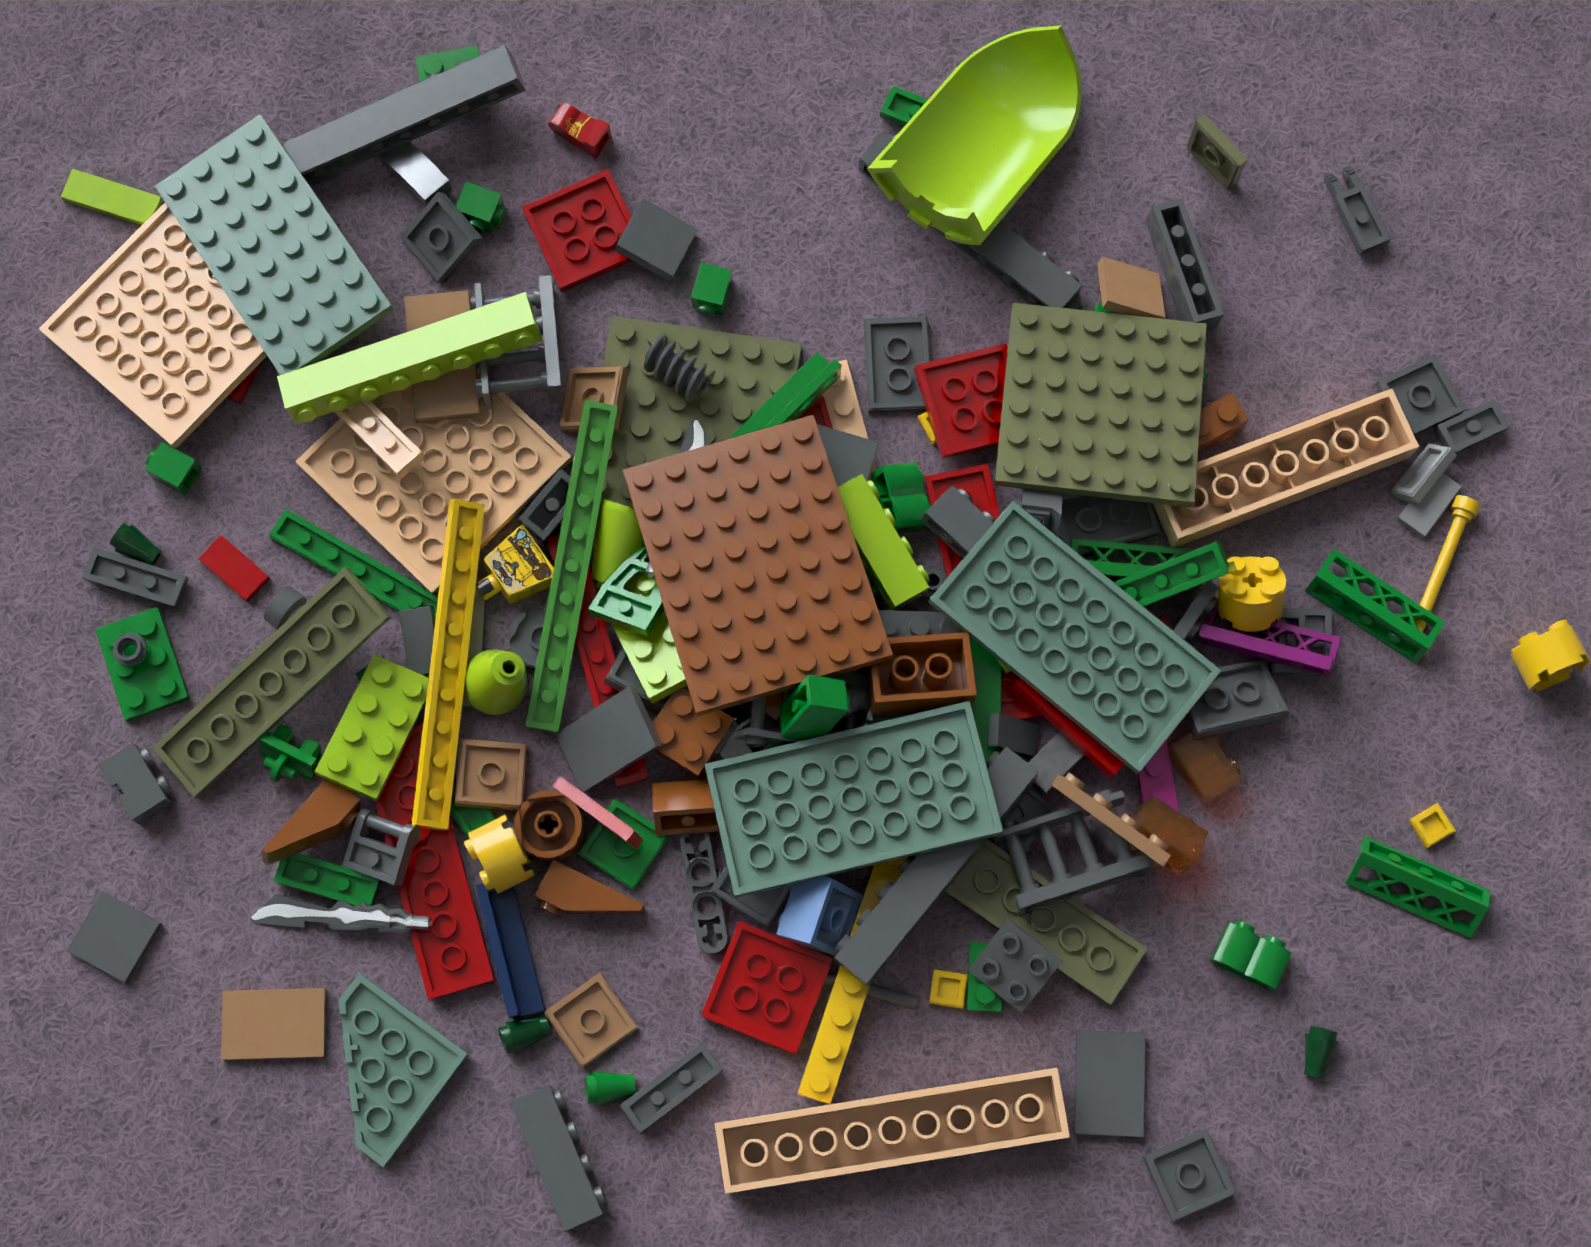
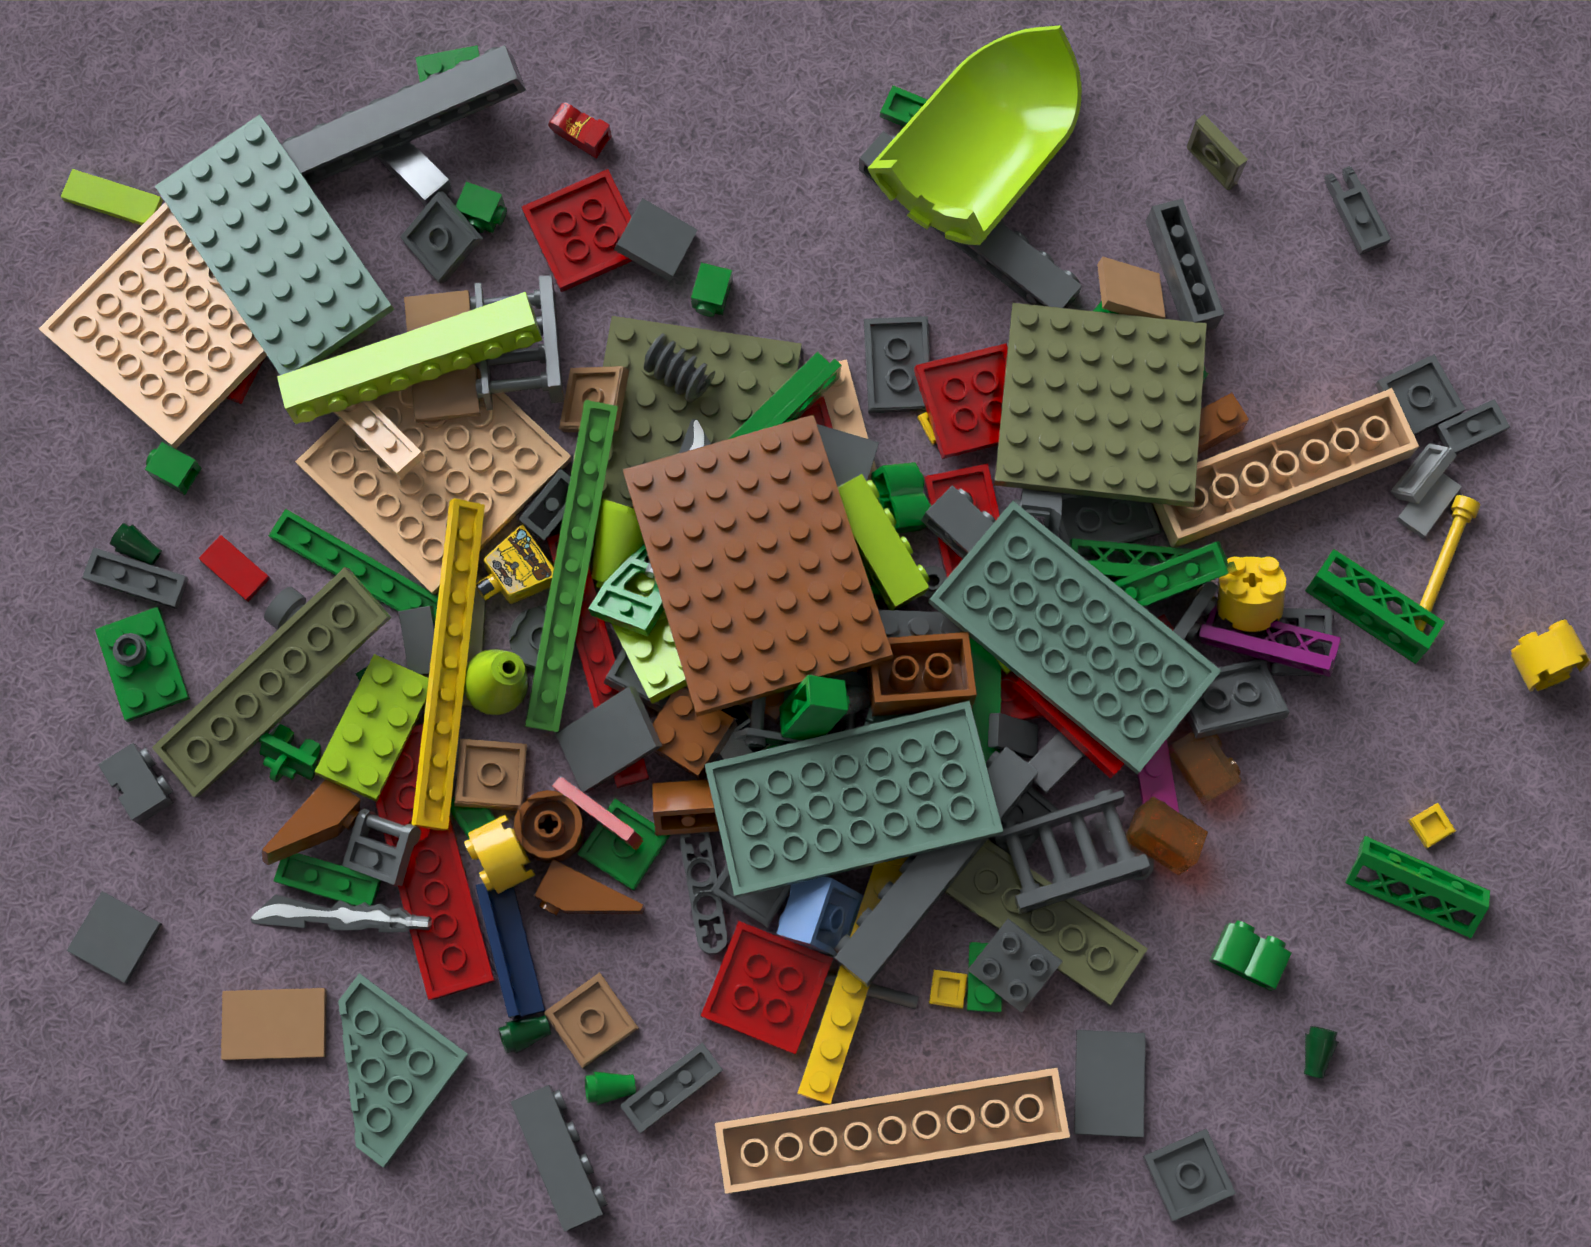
(1124, 826): medium nougat plate -> none

